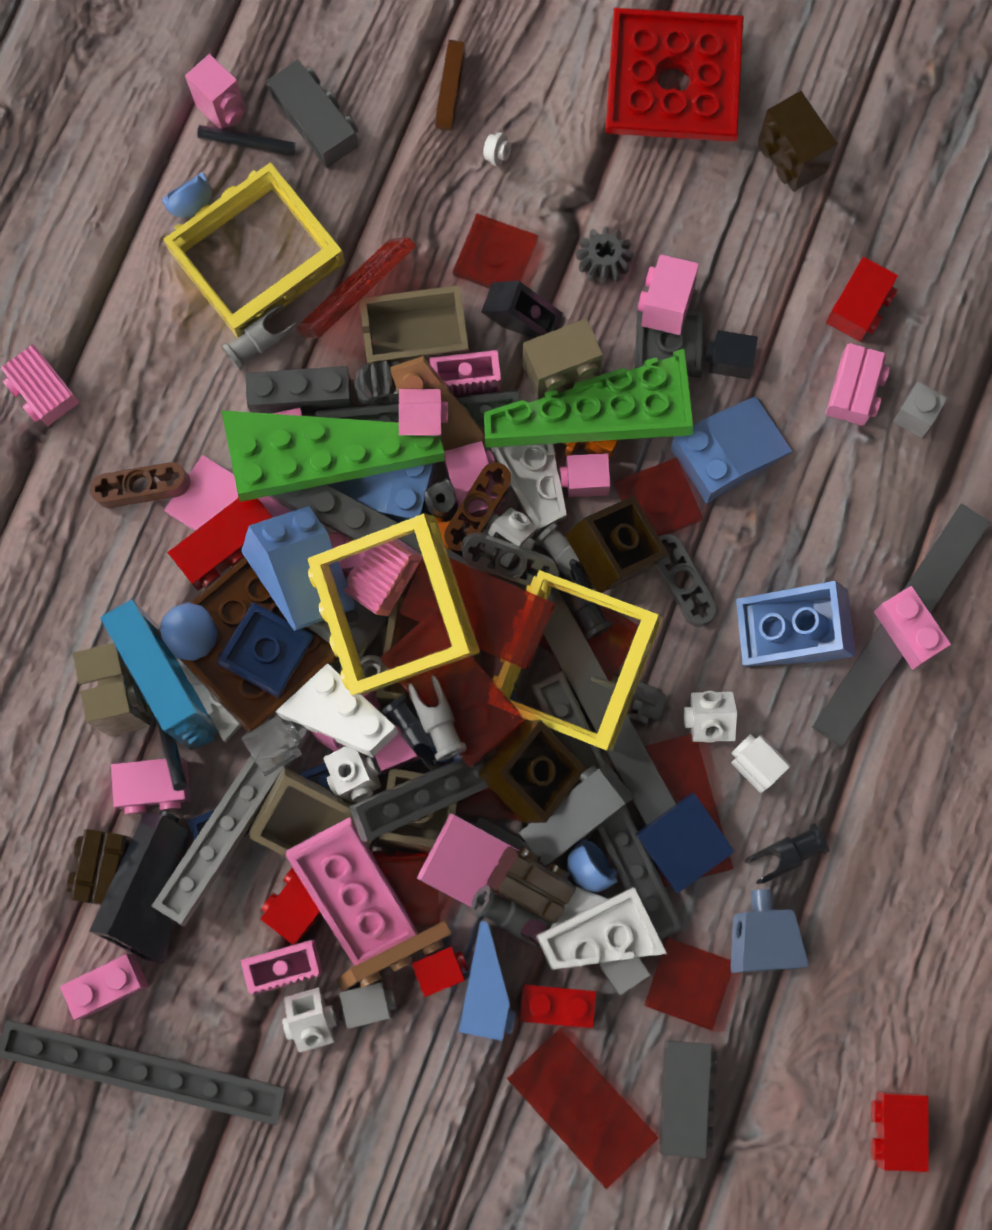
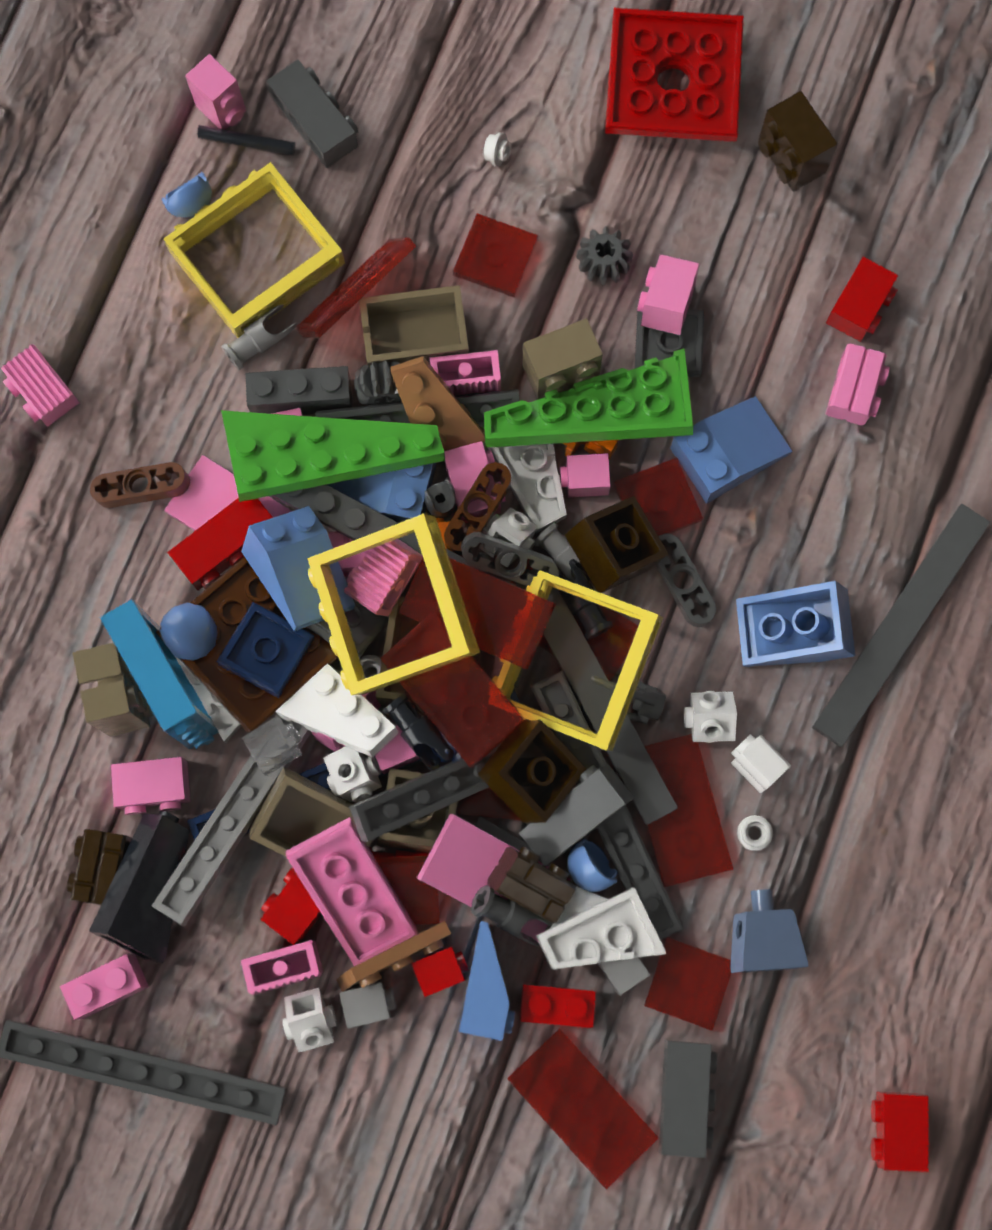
(173, 760): black bar -> none
(421, 412): bright pink brick -> none
(439, 723): light grey piece -> none
(450, 84): reddish brown beam -> none
(520, 309): black slope -> none
(684, 842): dark blue tile -> none
(732, 354): black brick -> none
(765, 830): none -> white plate
(792, 852): black piece -> none
(912, 627): bright pink brick -> none
(919, 409): light grey brick -> none

